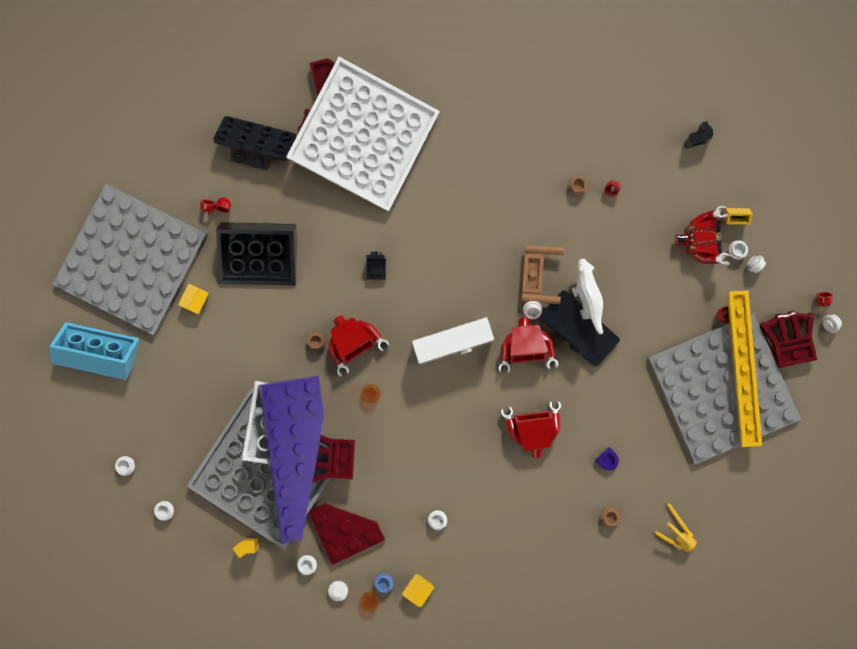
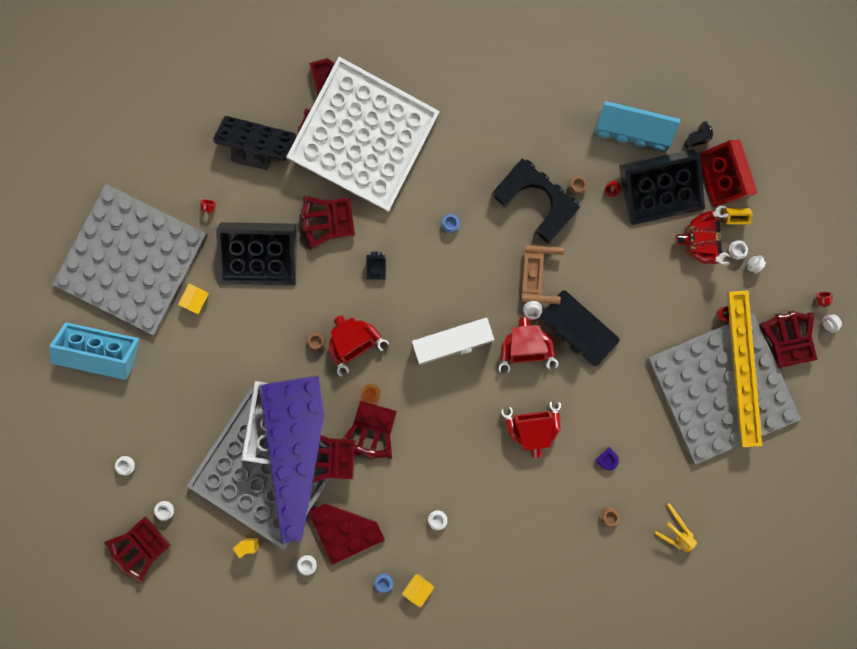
(147, 541): none -> dark red plate
(223, 205): red hinge -> none
(338, 590): white plate -> none
(339, 220): none -> dark red plate
(369, 601): clear orange plate -> none
(376, 419): none -> dark red plate
(450, 223): none -> medium blue plate
(526, 176): none -> black arch
(589, 294): white animal -> none
(636, 126): none -> medium azure slope
(663, 186): none -> black slope
(727, 173): none -> red slope

